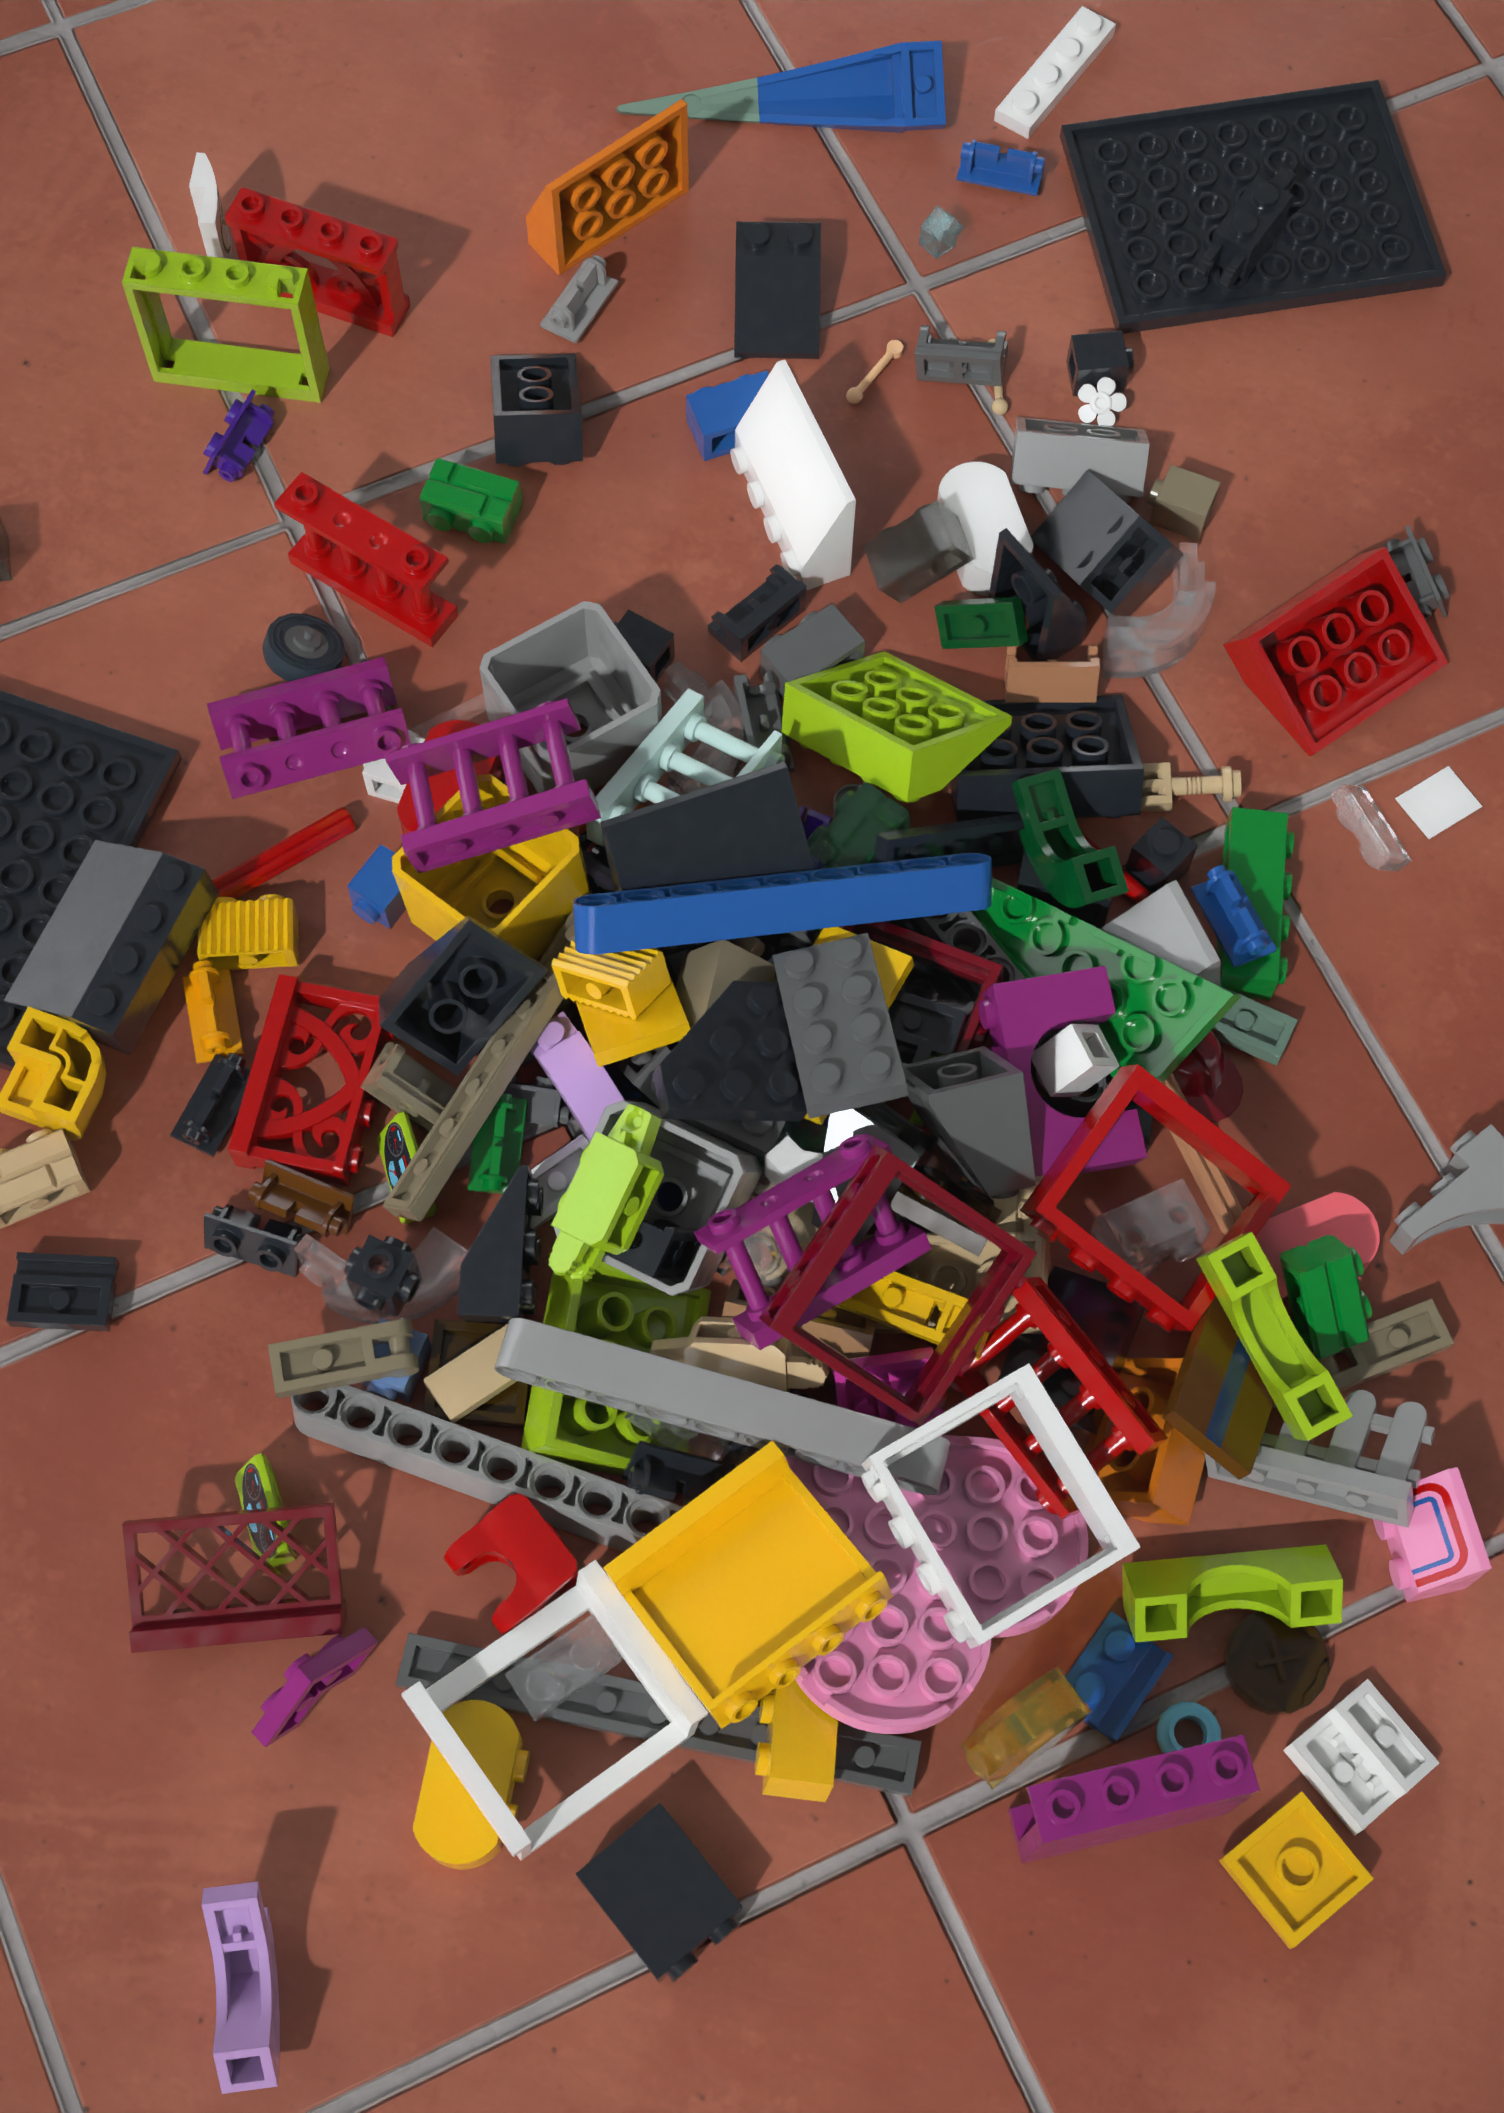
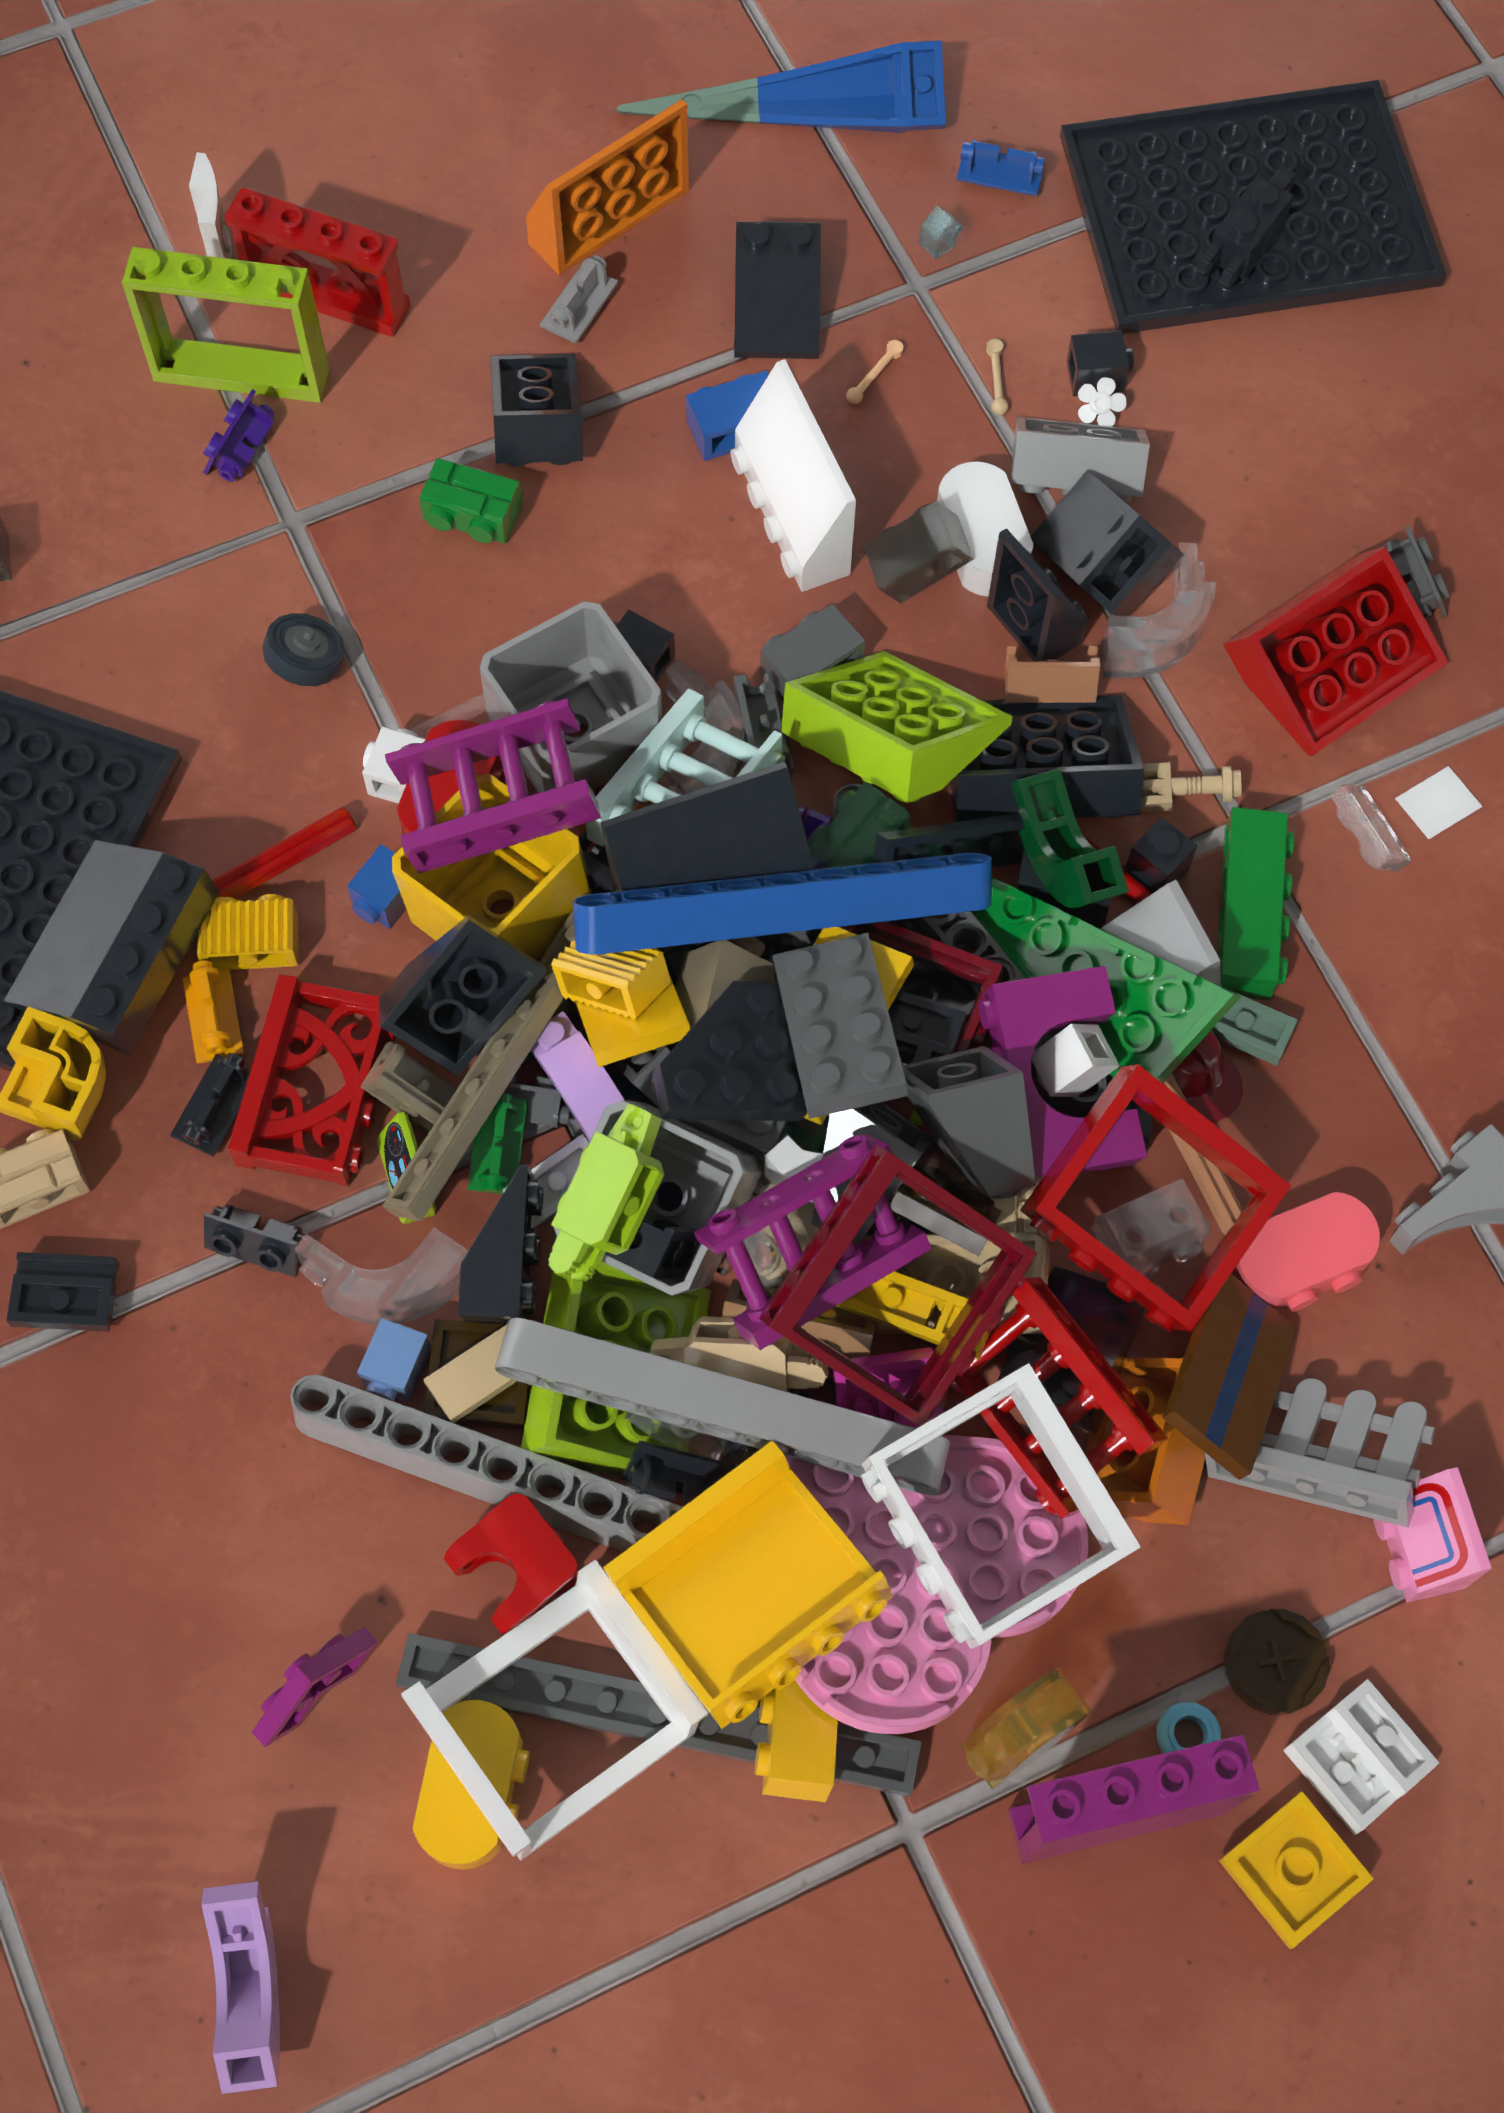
(241, 1621): dark red fence -> none
(259, 1490): slope -> none
(303, 704): magenta fence -> none
(313, 1201): reddish brown hinge -> none
(341, 1358): dark tan plate -> none
(367, 559): red fence -> none
(387, 1289): black brick -> none
(563, 1667): clear plate -> none
(661, 1894): black brick -> none
(760, 614): black hinge -> none
(960, 360): dark grey hinge -> none
(981, 623): dark green plate -> none
(1054, 72): white plate -> none
(1116, 1676): blue plate -> none
(1183, 502): dark tan brick -> none
(1233, 917): blue hinge -> none
(1287, 1367): lime arch -> none
(1288, 1583): lime arch -> none
(1326, 1295): green brick -> none
(1392, 1345): dark tan plate -> none

